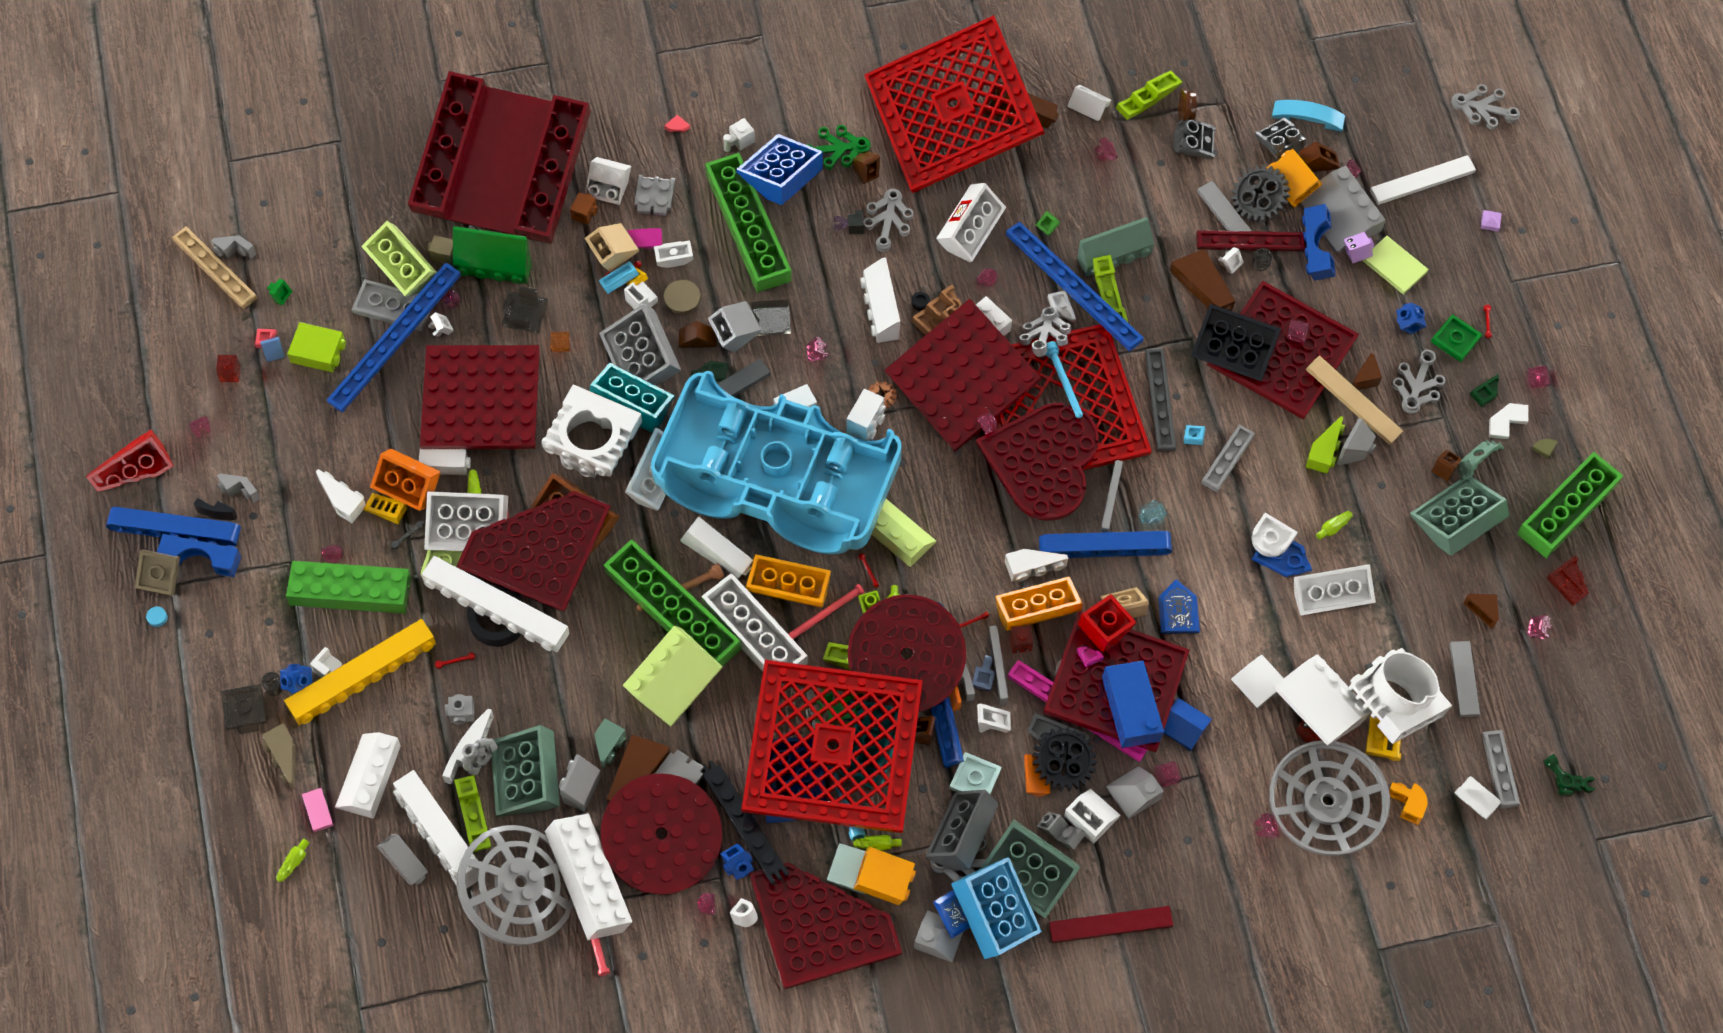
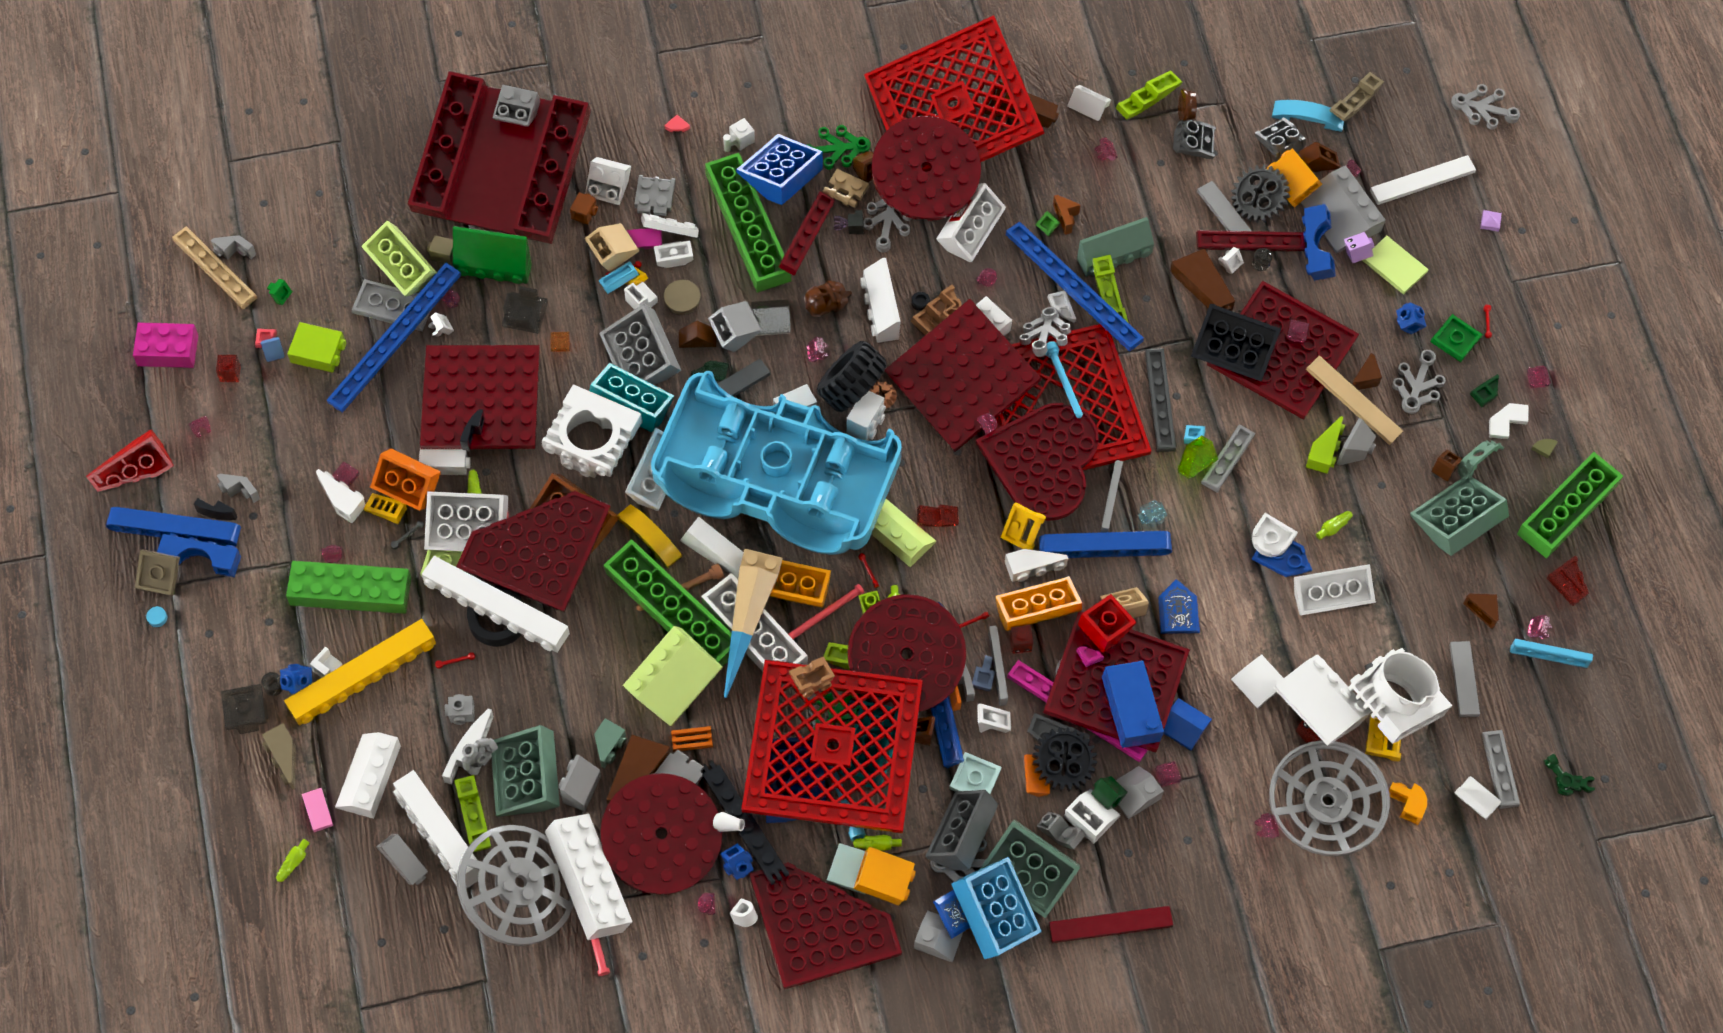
(165, 345): none -> dark pink brick
(346, 474): none -> clear pink plate
(473, 426): none -> black slope
(516, 105): none -> light grey slope
(650, 534): none -> yellow slope
(669, 225): none -> white wing
(692, 731): none -> orange tile
(725, 822): none -> white cone
(755, 583): none -> tan plate
(806, 233): none -> dark red tile
(812, 677): none -> medium nougat cylinder
(826, 298): none -> reddish brown helmet
(847, 184): none -> tan plate
(851, 376): none -> black tyre
(919, 193): none -> dark red plate
(937, 517): none -> clear red slope
(1017, 524): none -> yellow plate
(1065, 210): none -> dark orange slope
(1108, 792): none -> dark green brick
(1197, 456): none -> clear neon green slope
(1358, 97): none -> dark tan slope
(1551, 653): none -> medium azure tile

